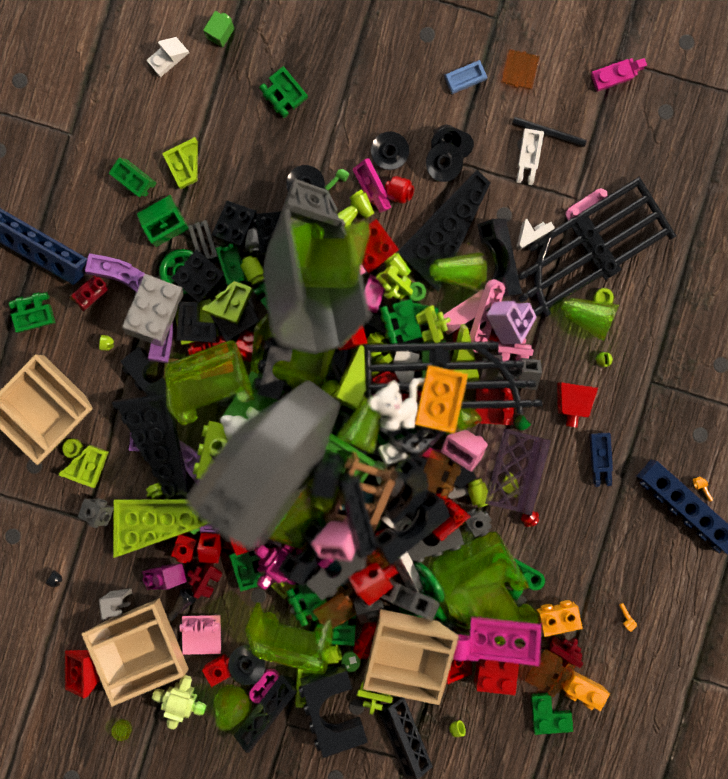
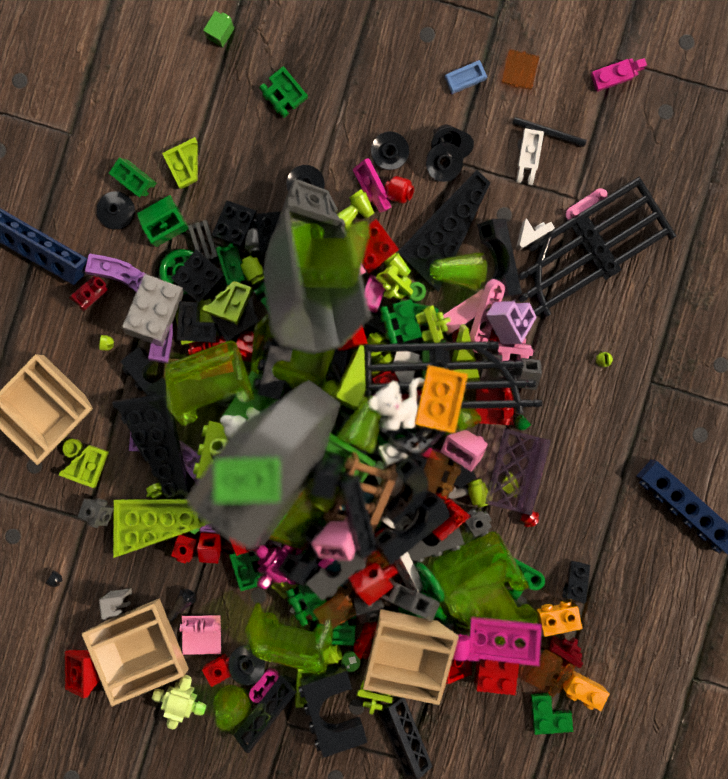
(32, 318): green plate -> none
(121, 730): clear neon green tile -> none
(122, 216): none -> black dish
(164, 577): magenta slope -> none
(167, 56): white slope -> none
(200, 578): dark red hips -> none
(247, 480): none -> bright green tile
(341, 174): bright green hand -> none
(457, 729): lime hinge -> none
(575, 401): red torso -> none
(577, 582): none -> black plate
(591, 315): clear neon green cone -> none
(601, 457): dark blue hinge -> none
(603, 295): lime tile -> none
(630, 624): light orange hand -> none
(702, 483): light orange hand -> none

